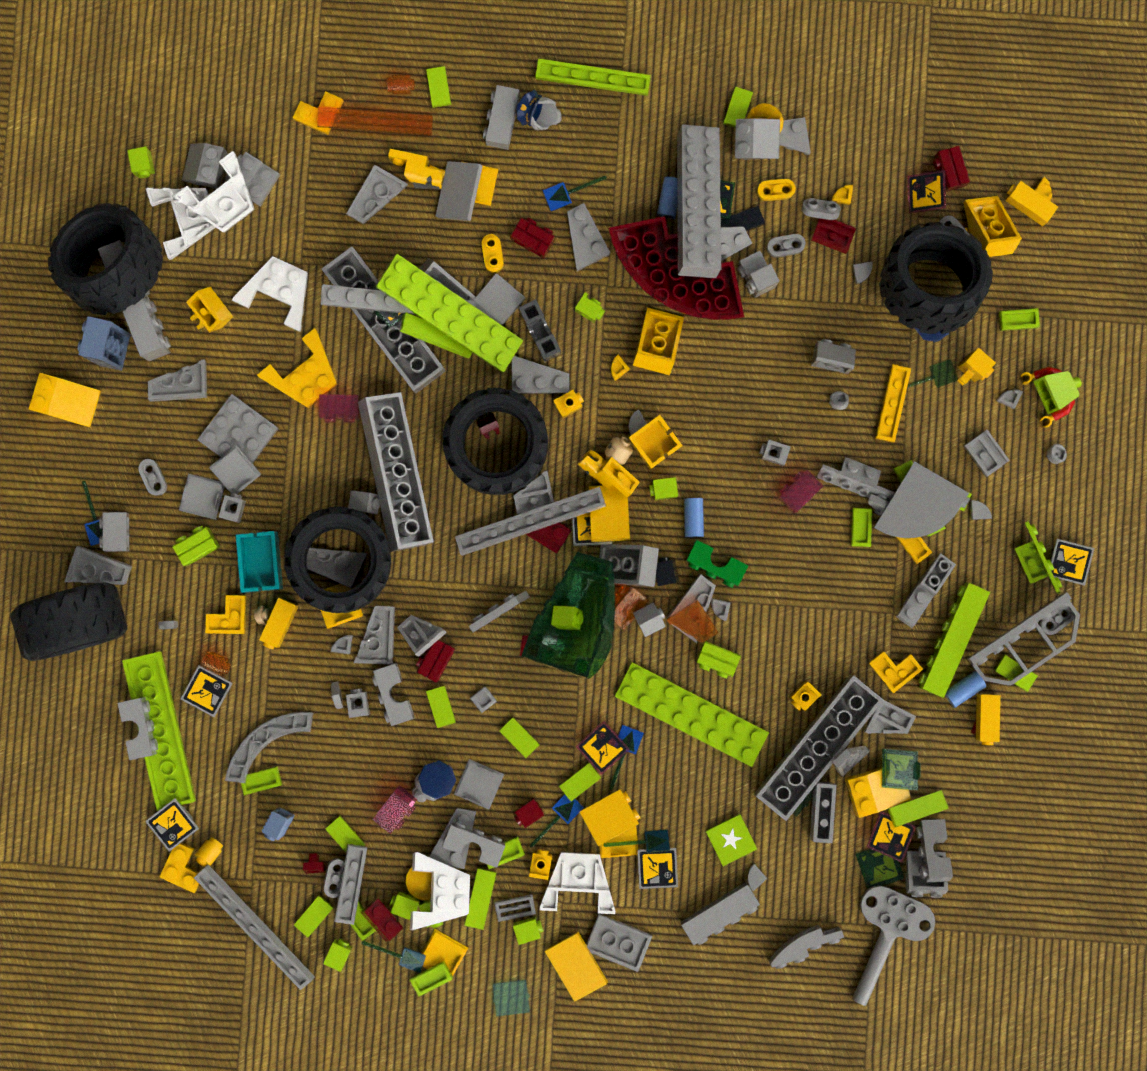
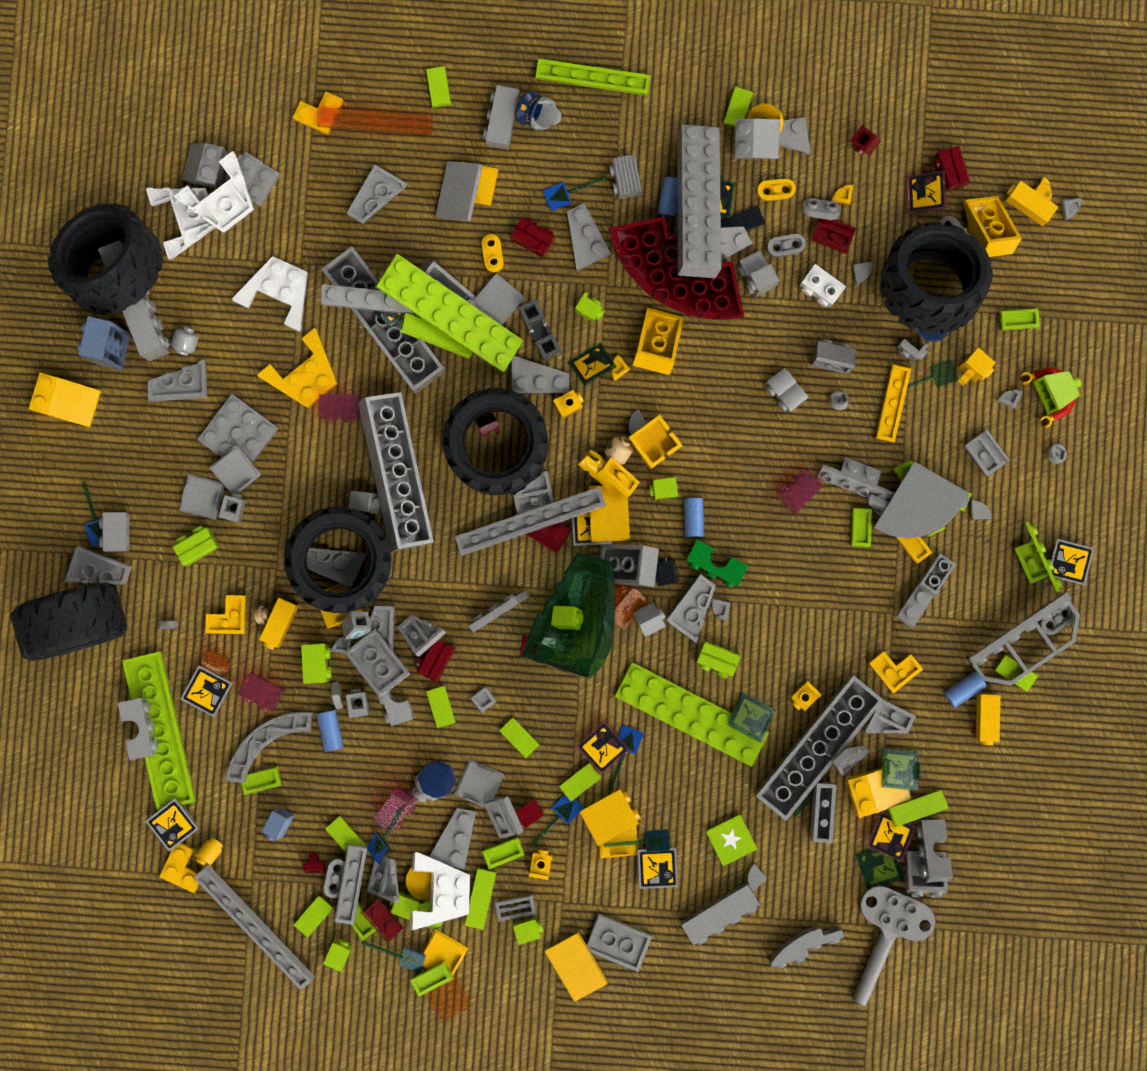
(141, 162): lime brick -> none
(152, 478): light grey plate -> none
(184, 340): none -> light grey head
(209, 310): yellow brick -> none
(259, 562): teal piece -> none
(262, 692): none -> clear pink brick
(315, 663): none -> lime brick
(330, 731): none -> medium blue brick
(356, 625): none -> light grey brick
(377, 663): none -> light grey tile
(377, 845): none -> piece
(384, 880): none -> light grey wing
(400, 84): clear orange brick -> none
(418, 170): yellow plate -> none
(449, 1000): none -> clear orange piece
(458, 836): light grey arch -> none
(503, 817): none -> light grey plate
(511, 998): clear light blue piece -> none
(578, 874): white wing -> none
(592, 364): none -> piece
(626, 177): none -> light grey brick
(694, 621): clear orange wing -> none
(751, 717): none -> clear green piece
(781, 449): light grey brick -> none
(786, 391): none -> light grey brick
(822, 286): none -> white brick
(865, 141): none -> dark red brick
(908, 351): none -> light grey bracket
(954, 639): lime brick -> none
(1070, 207): none -> light grey tile

